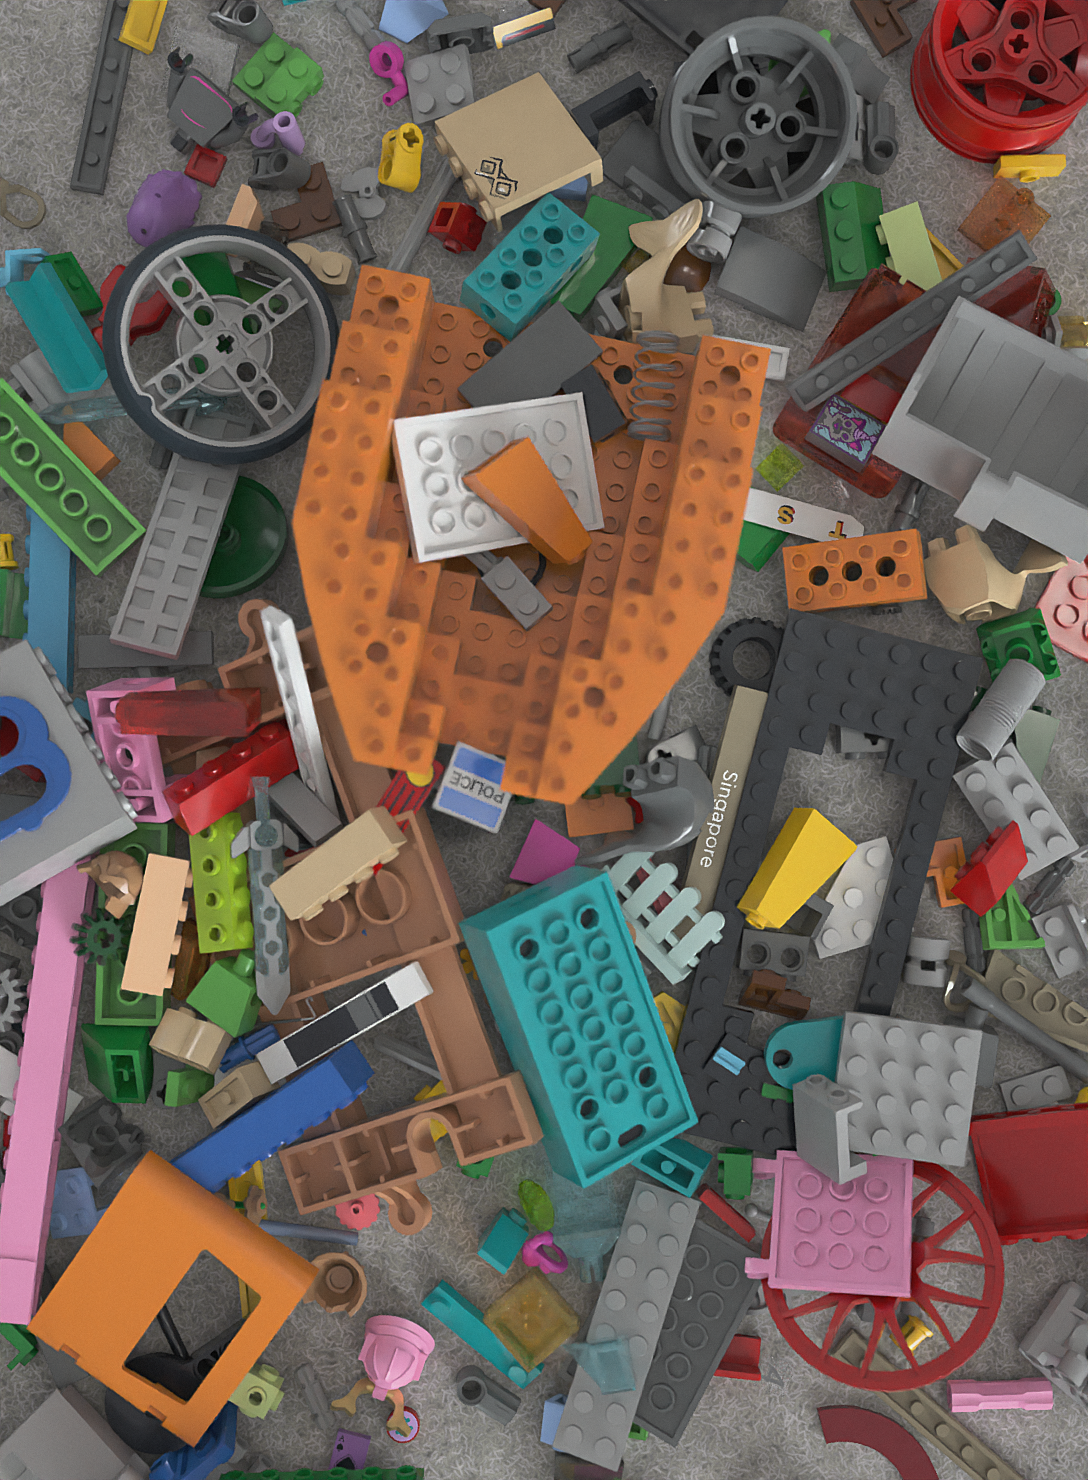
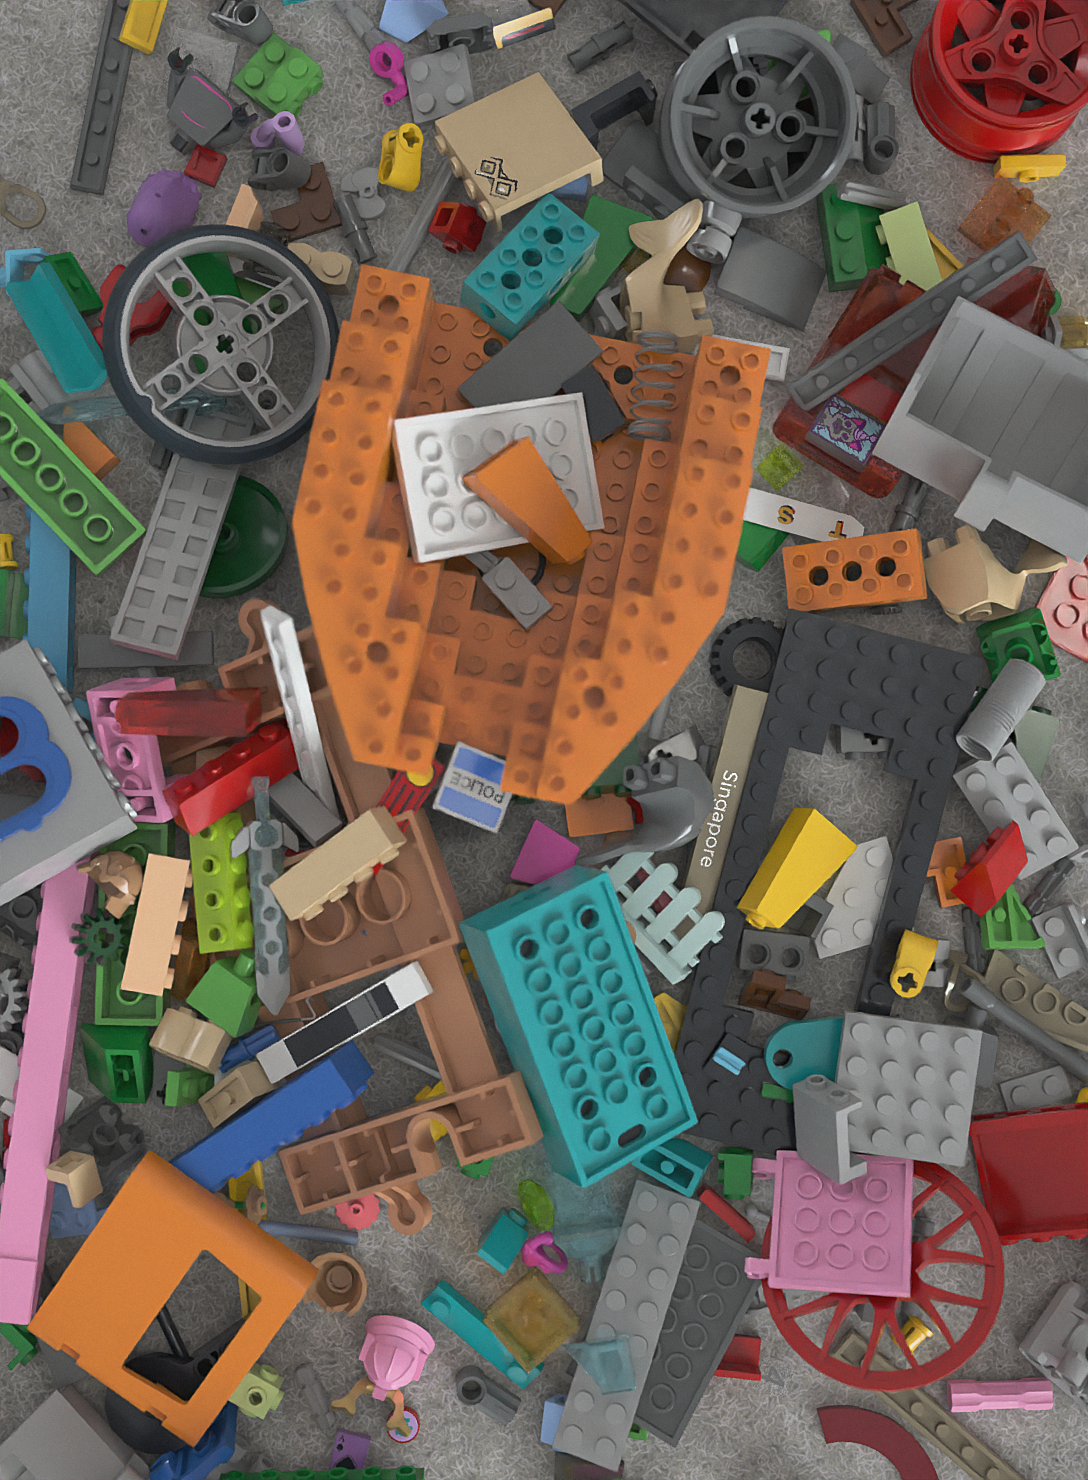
(79, 1174): none -> tan panel
(870, 195): none -> light grey axle
(913, 956): none -> yellow piece

